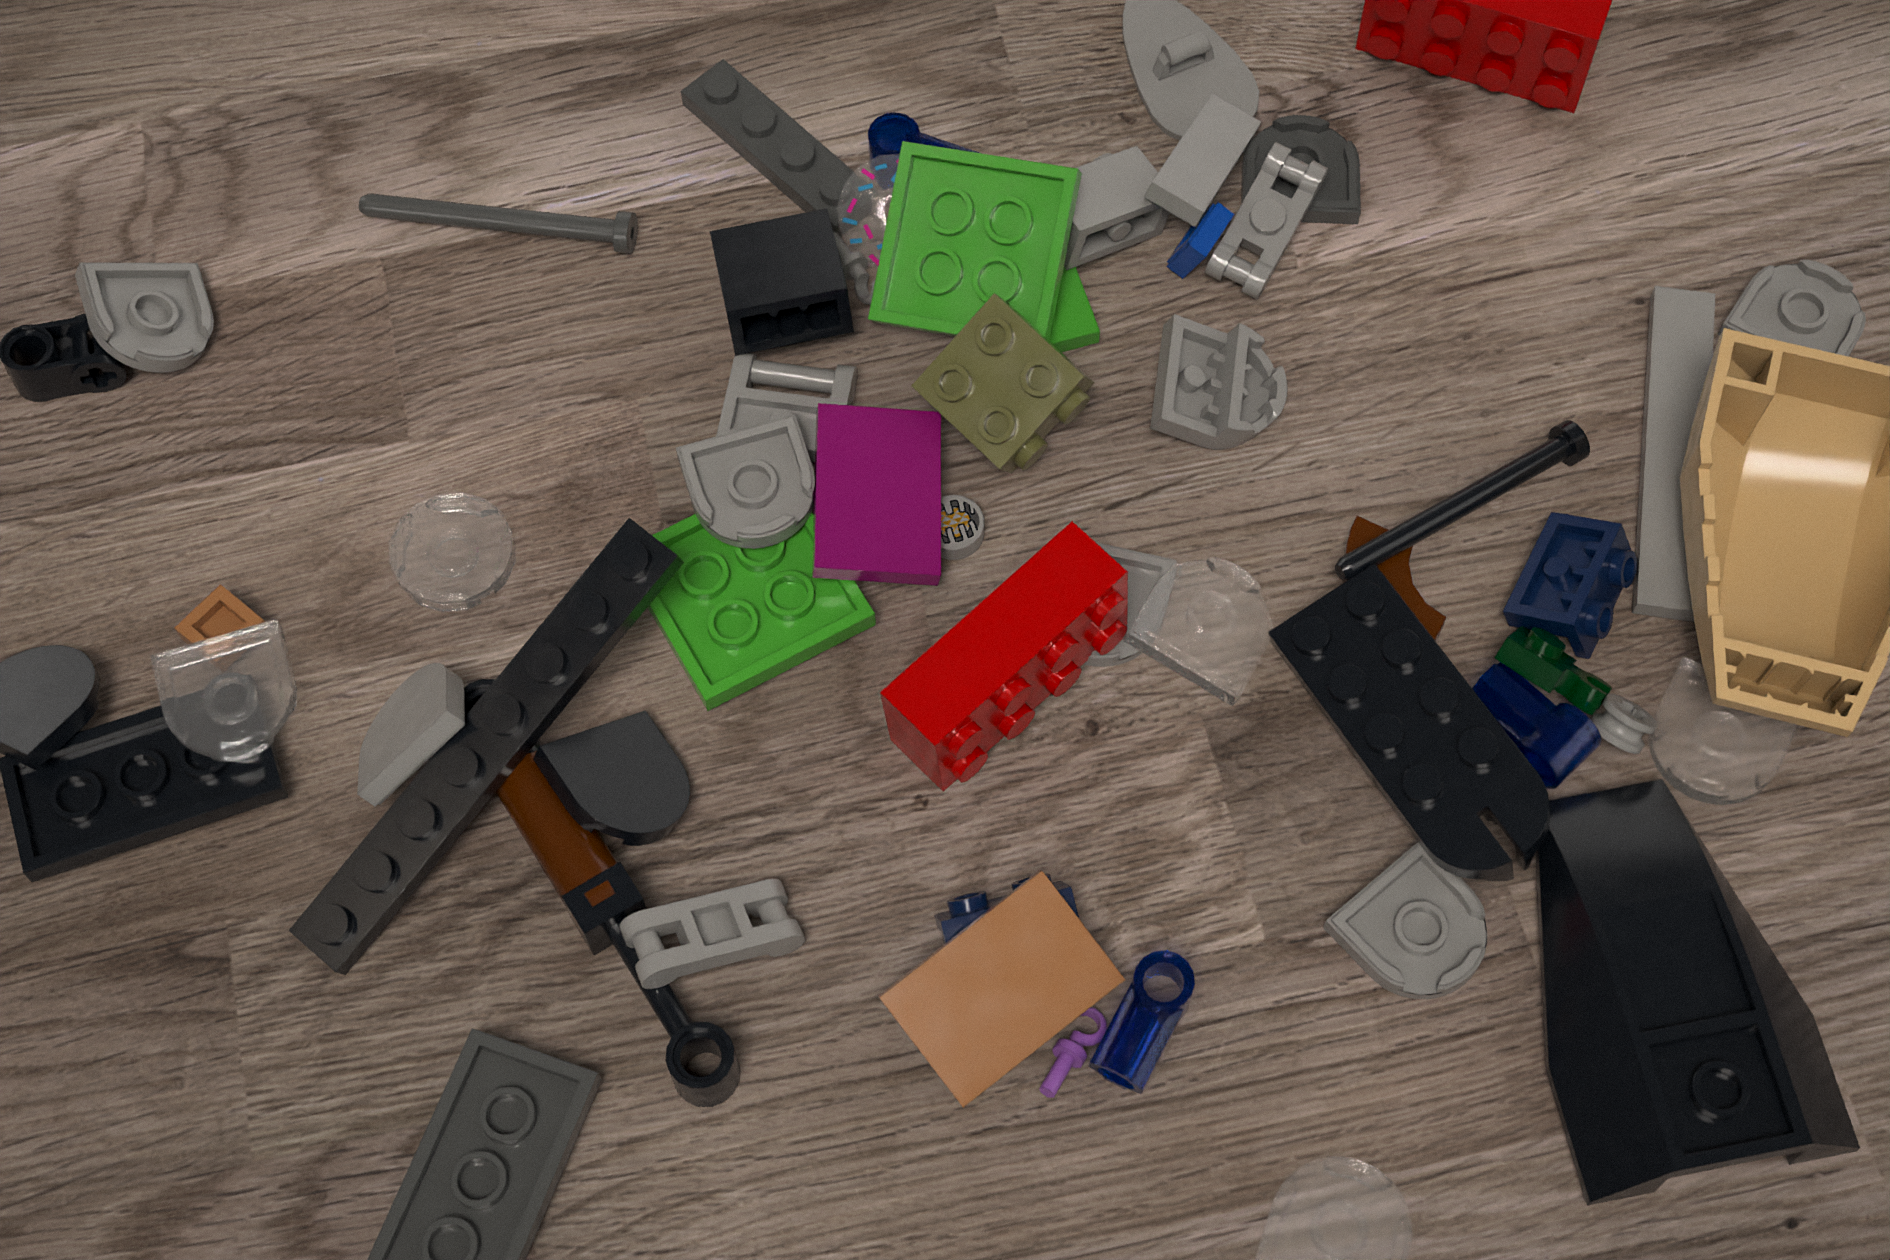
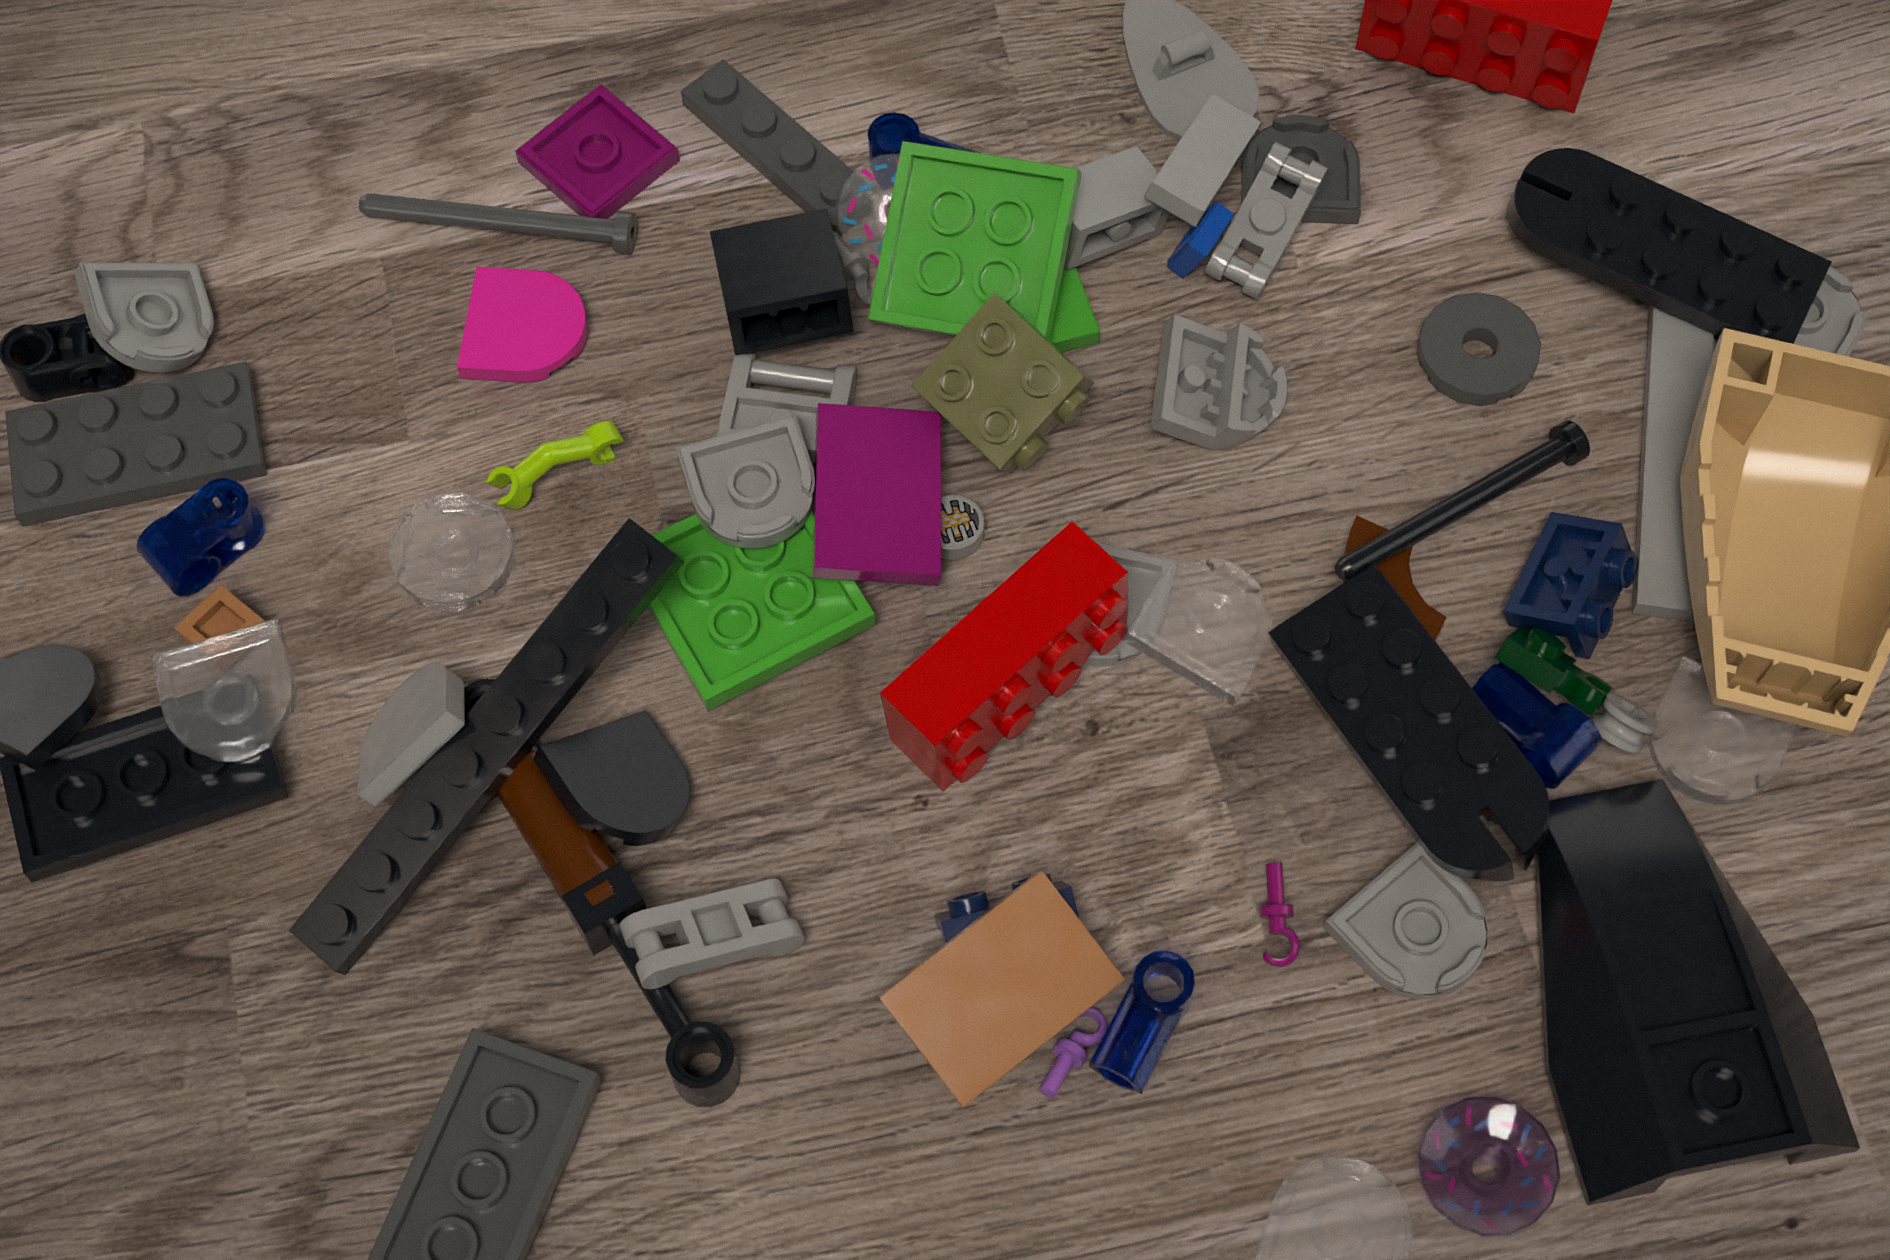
(134, 443): none -> dark grey plate
(199, 539): none -> clear blue piece
(520, 326): none -> dark pink tile
(591, 445): none -> lime arm
(597, 155): none -> magenta tile
(1277, 913): none -> magenta hand
(1486, 320): none -> dark grey tile
(1507, 1140): none -> clear purple dish
(1663, 246): none -> black plate

